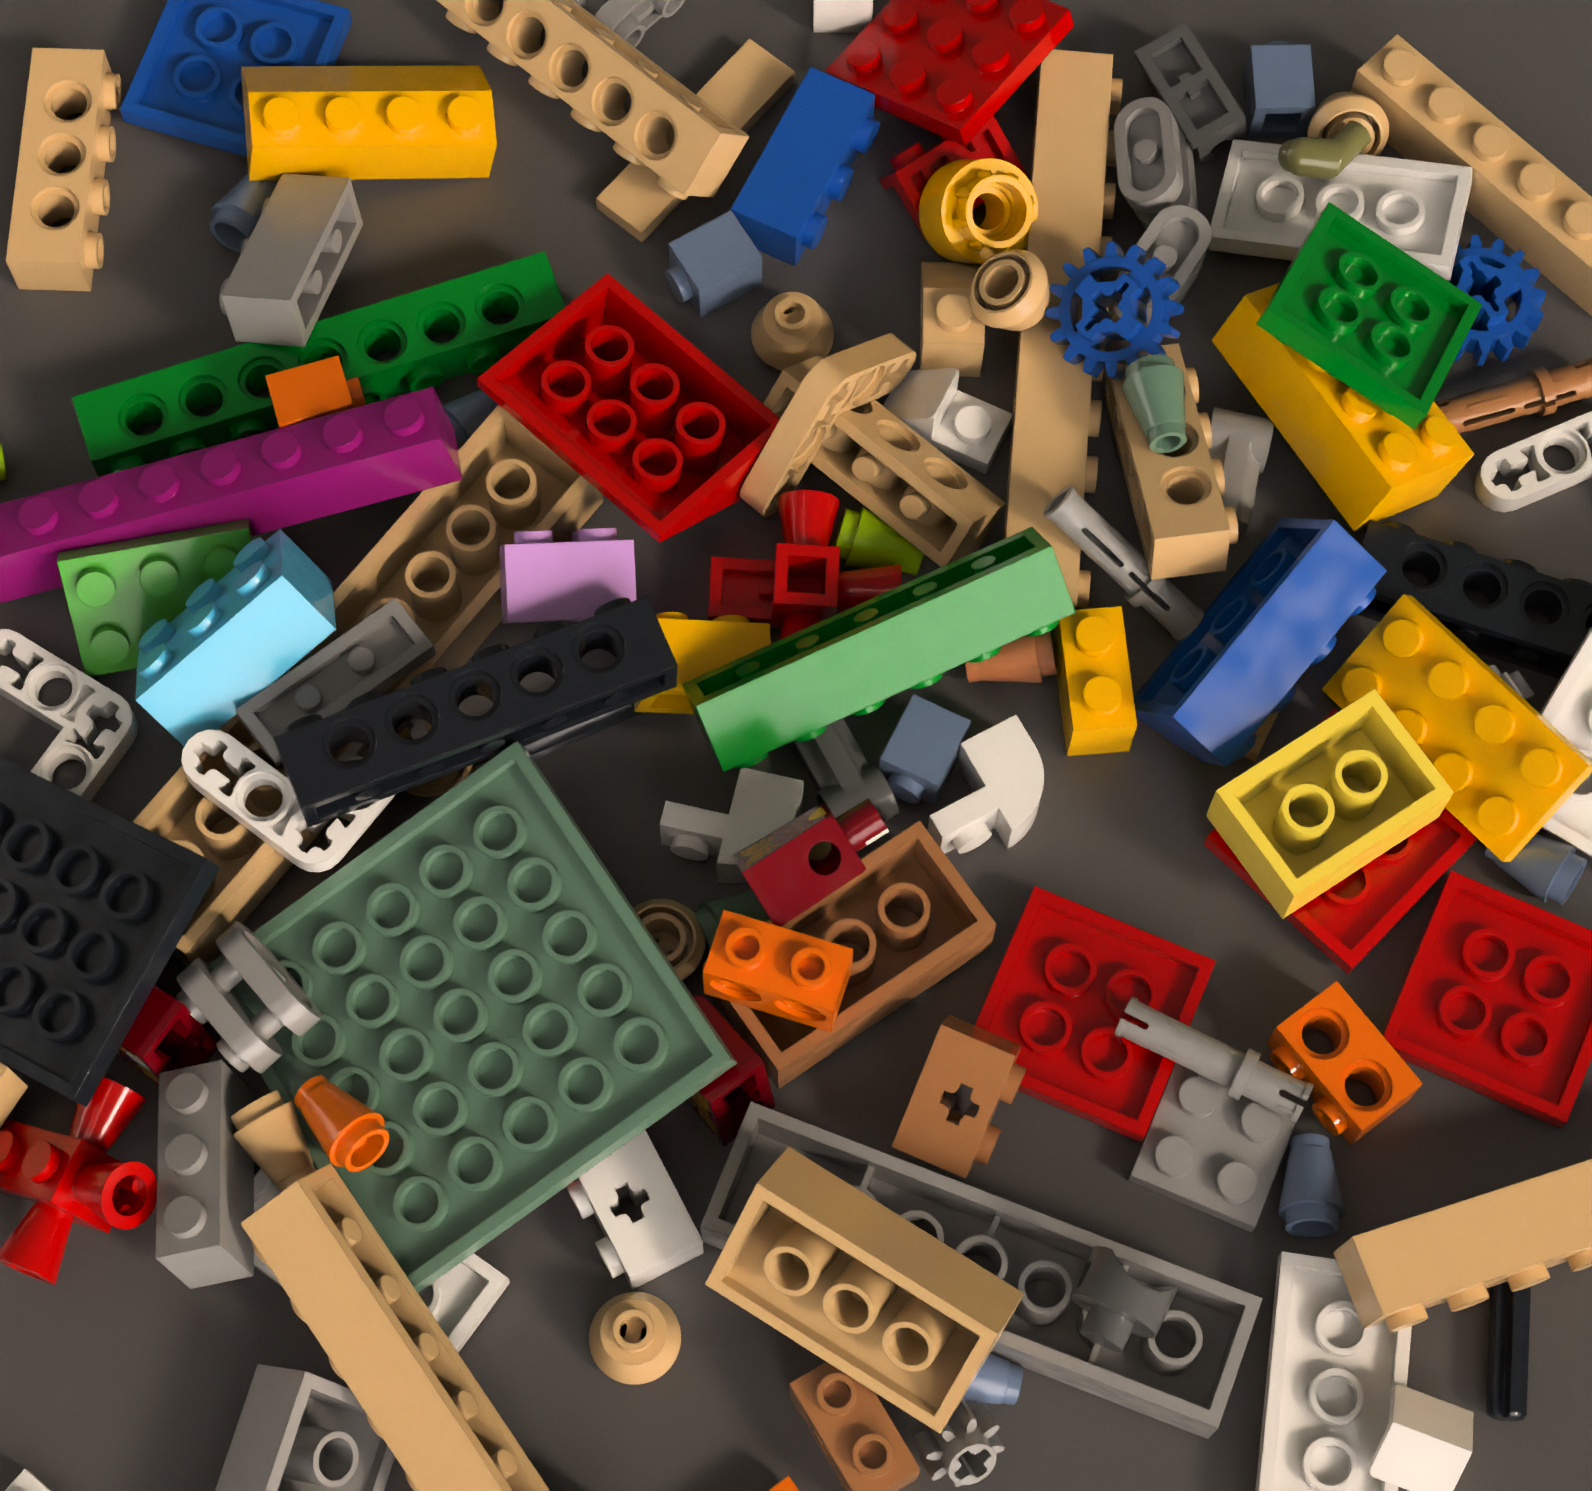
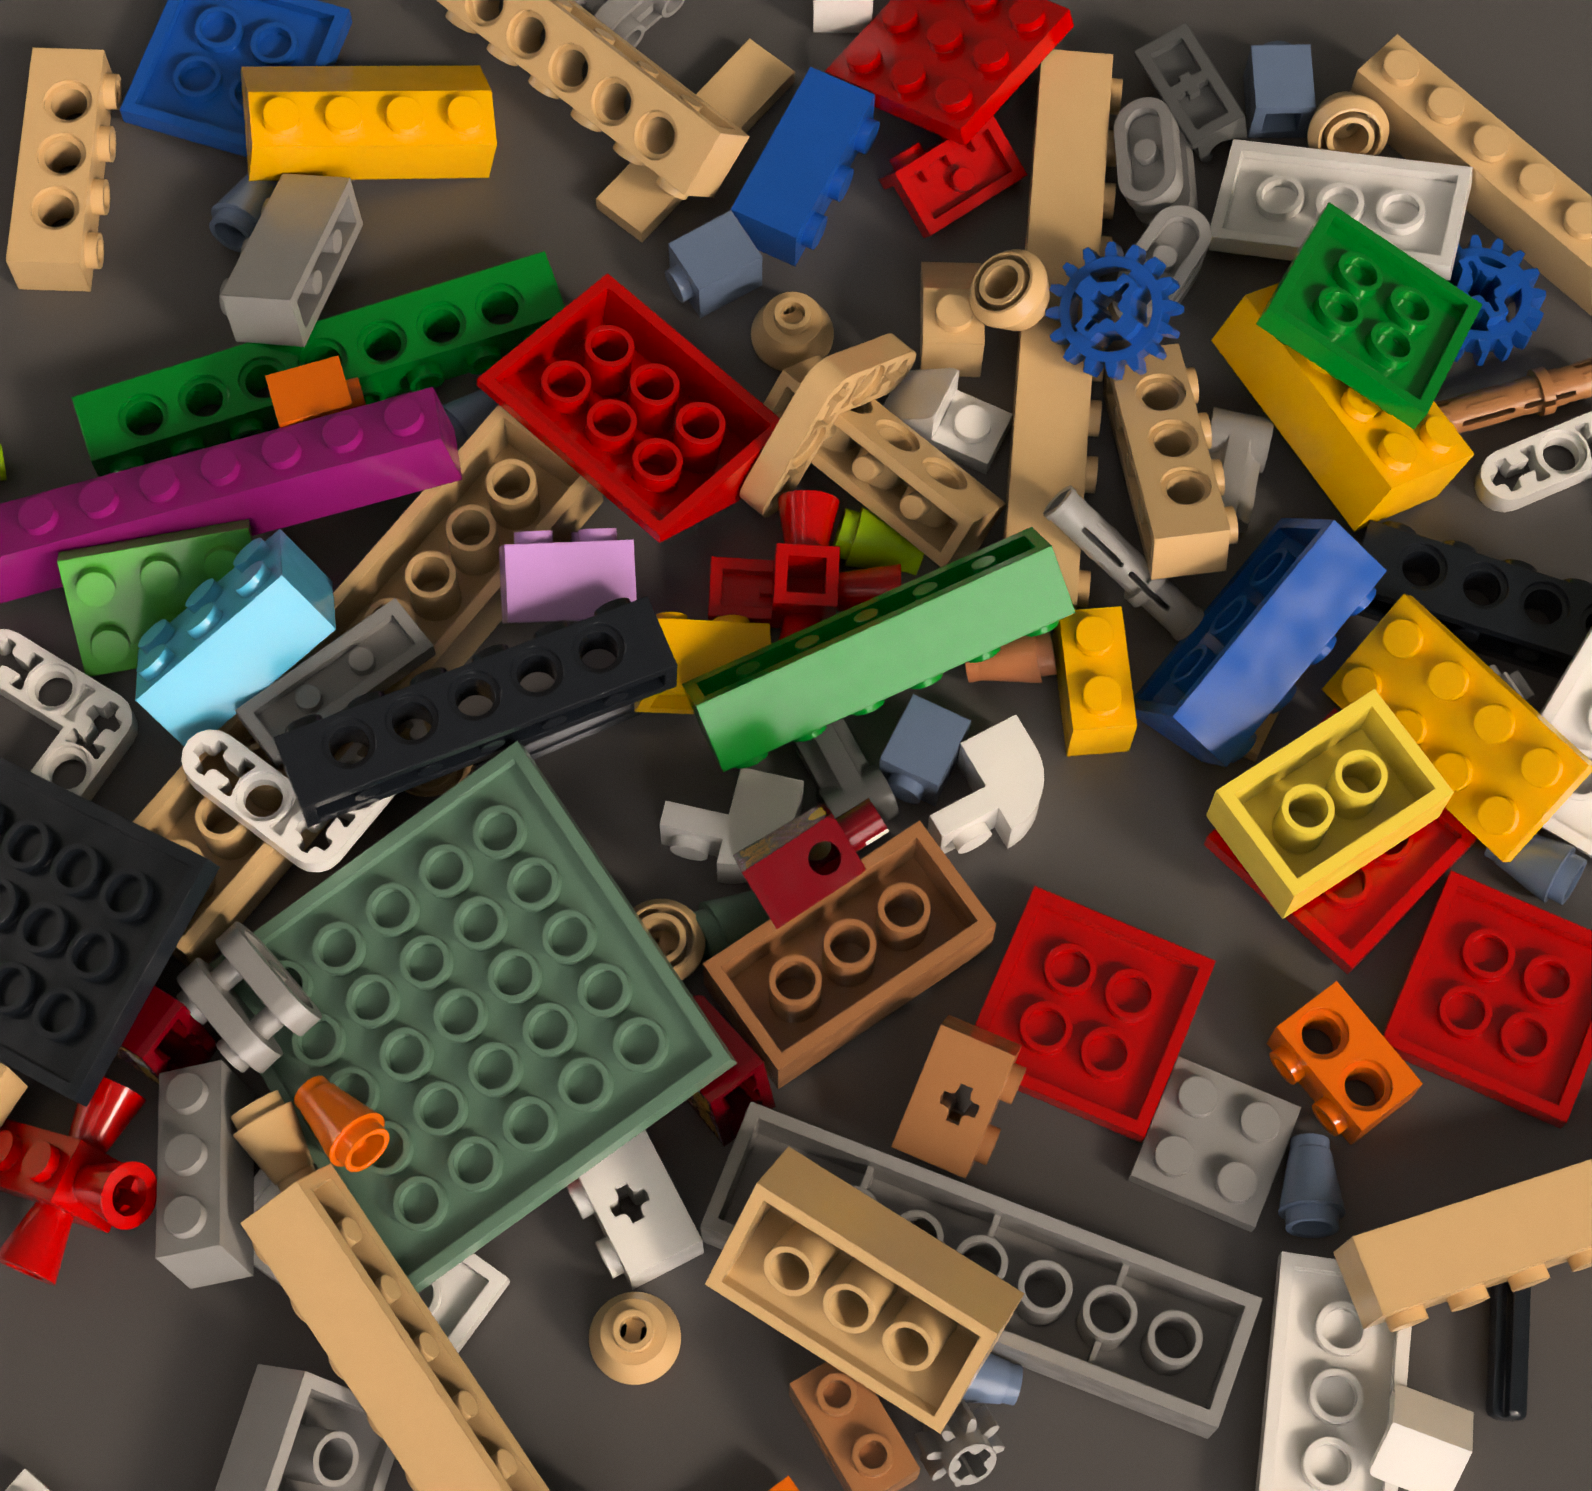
(777, 970): orange brick -> none
(949, 202): yellow piece -> none
(1117, 1302): dark grey piece -> none
(1157, 400): sand green cone -> none
(1214, 1060): light grey pin -> none
(1323, 157): olive arm -> none

